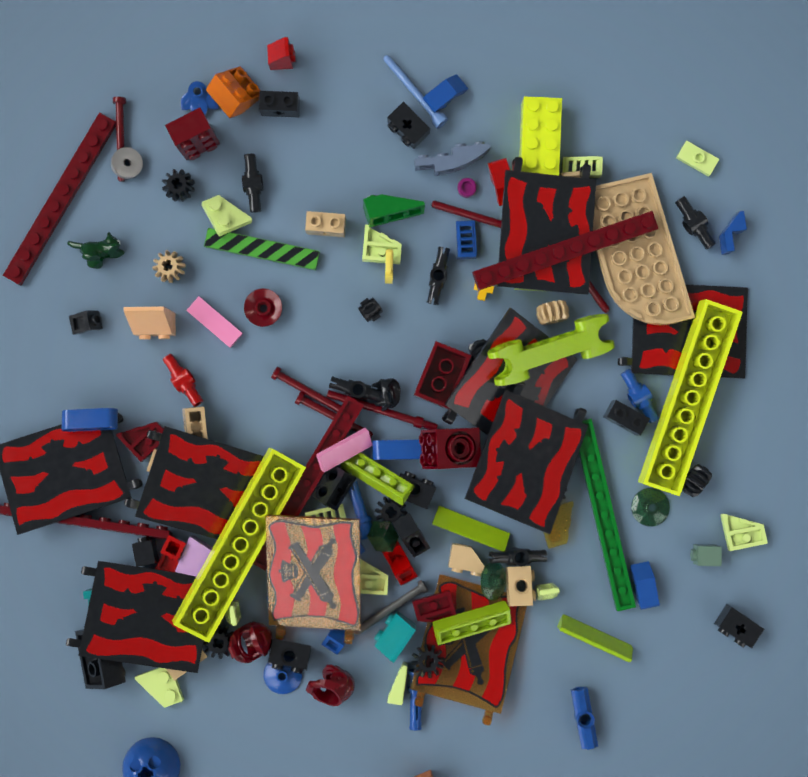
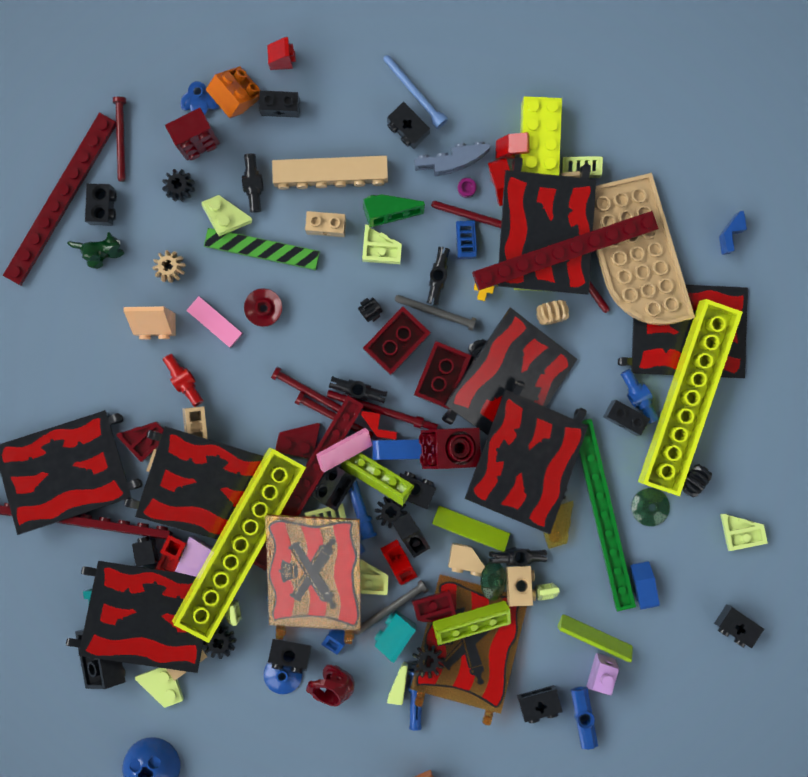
(85, 322): black bracket -> none
(89, 419): blue beam -> none
(95, 205): none -> black brick
(130, 155): light grey piece -> none
(257, 639): dark red helmet -> none
(299, 441): none -> dark red wing
(330, 171): none -> tan brick
(373, 421): none -> red slope
(383, 536): clear green brick -> none
(388, 385): black piece -> none
(389, 267): light yellow bar -> none
(396, 341): none -> dark red brick
(437, 312): none -> dark grey bar
(444, 93): blue slope -> none
(511, 145): none -> slope
(522, 358): lime piece -> none
(529, 704): none -> black brick
(603, 675): none -> lavender torso
(695, 222): black pin -> none
(697, 158): yellowish green plate -> none
(706, 555): sand green brick -> none

